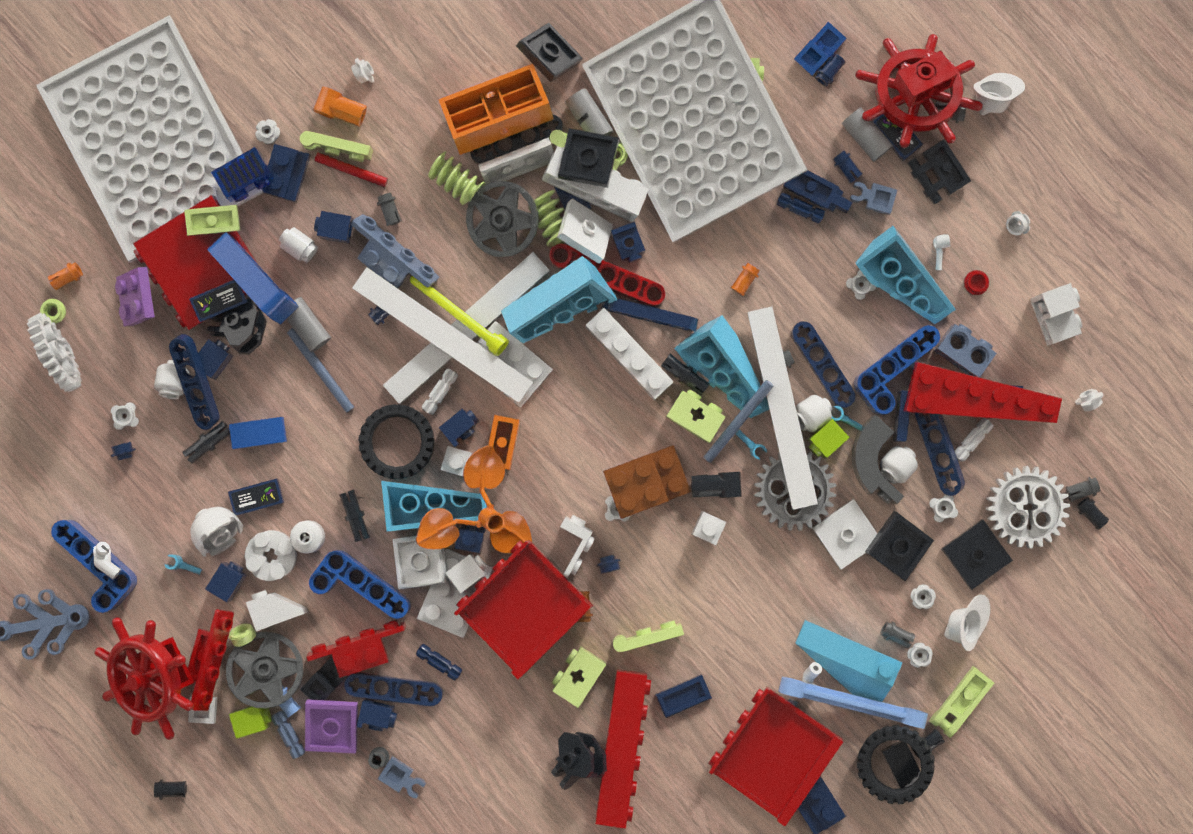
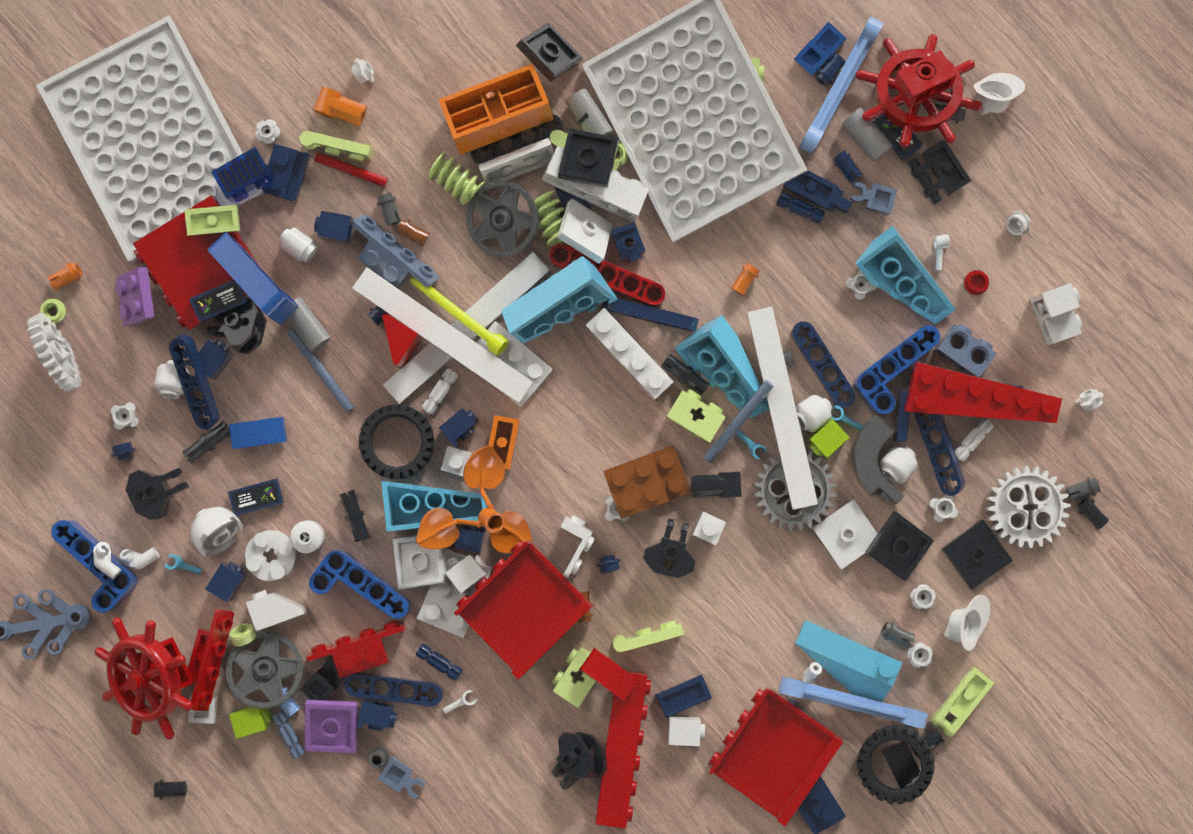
(138, 560): none -> white arm
(155, 490): none -> black hinge
(401, 340): none -> red slope
(412, 232): none -> dark orange pin
(460, 702): none -> white hand
(609, 674): none -> red slope
(671, 551): none -> black hinge
(685, 731): none -> white brick
(841, 85): none -> light blue piece

